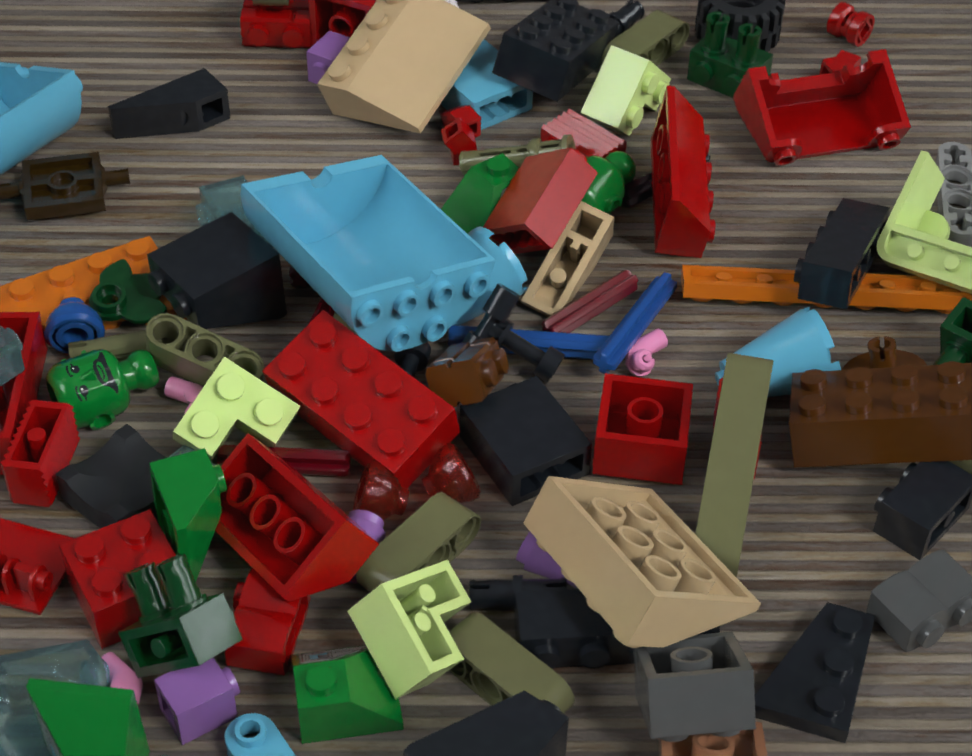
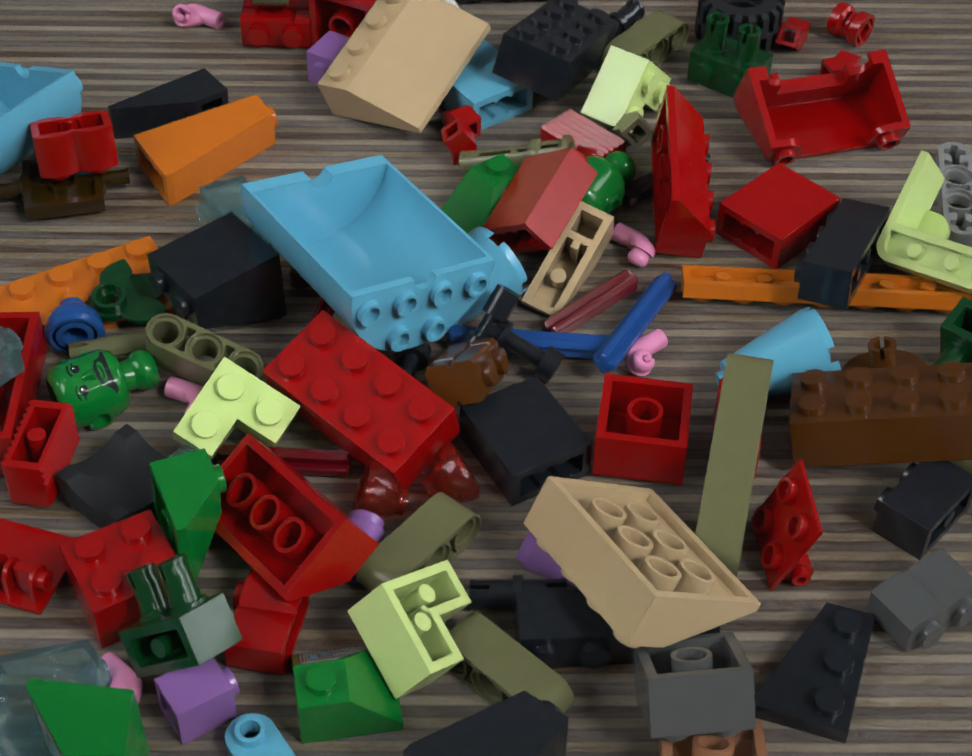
(74, 144): none -> red brick
(197, 15): none -> bright pink arm
(204, 146): none -> orange slope
(639, 243): none -> bright pink arm
(641, 128): none -> dark tan piece
(775, 215): none -> red brick
(787, 529): none -> red hinge
(790, 39): none -> red piece

